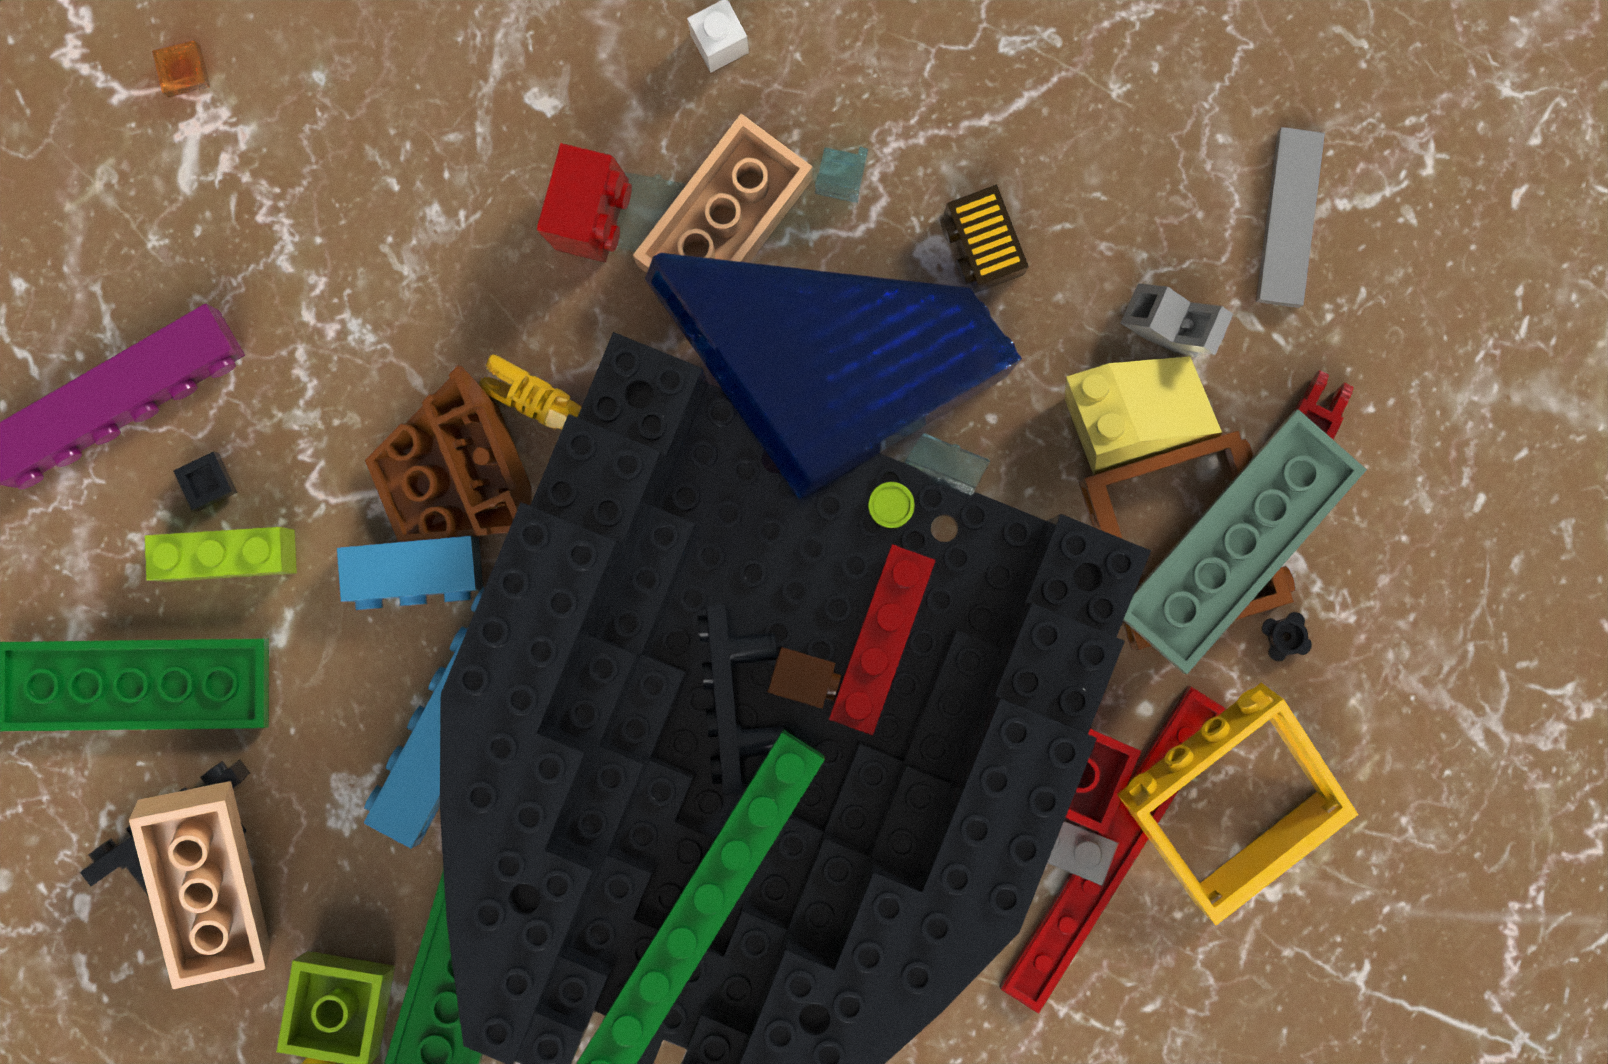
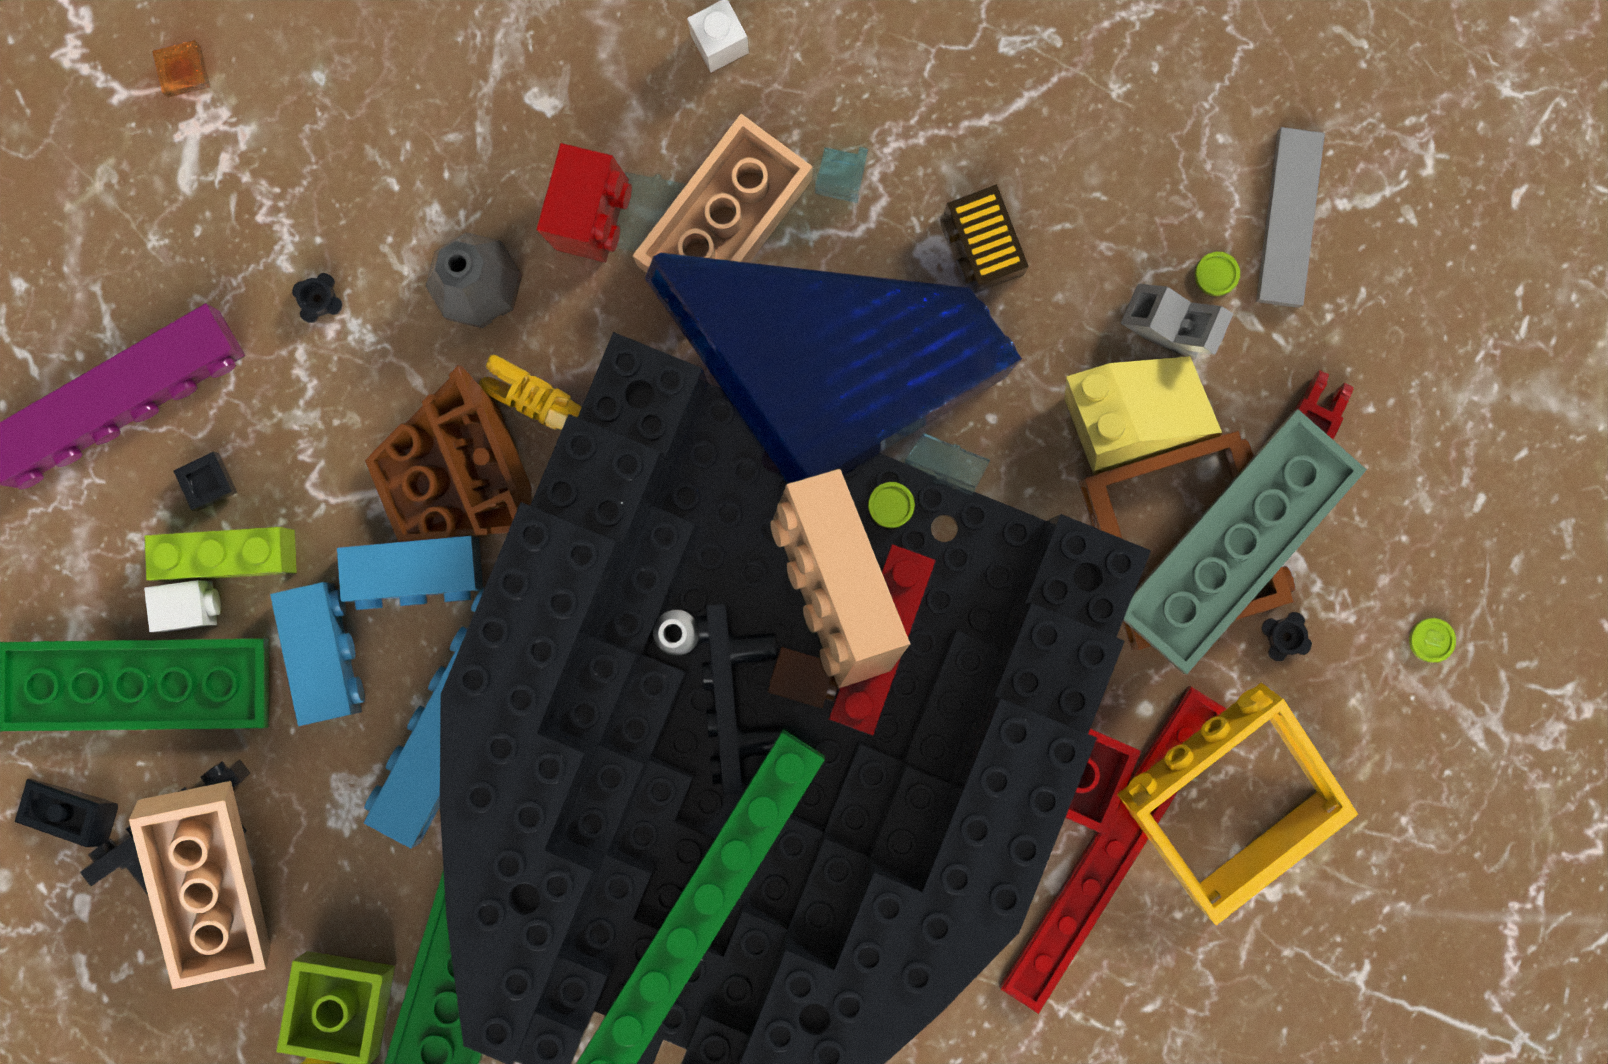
(66, 813): none -> black slope
(182, 606): none -> white brick
(307, 289): none -> black plate
(317, 653): none -> dark azure brick
(473, 280): none -> dark grey cone
(689, 629): none -> white cone
(838, 579): none -> light nougat brick
(1083, 853): light grey plate -> none
(1217, 274): none -> lime piece
(1432, 640): none -> lime piece

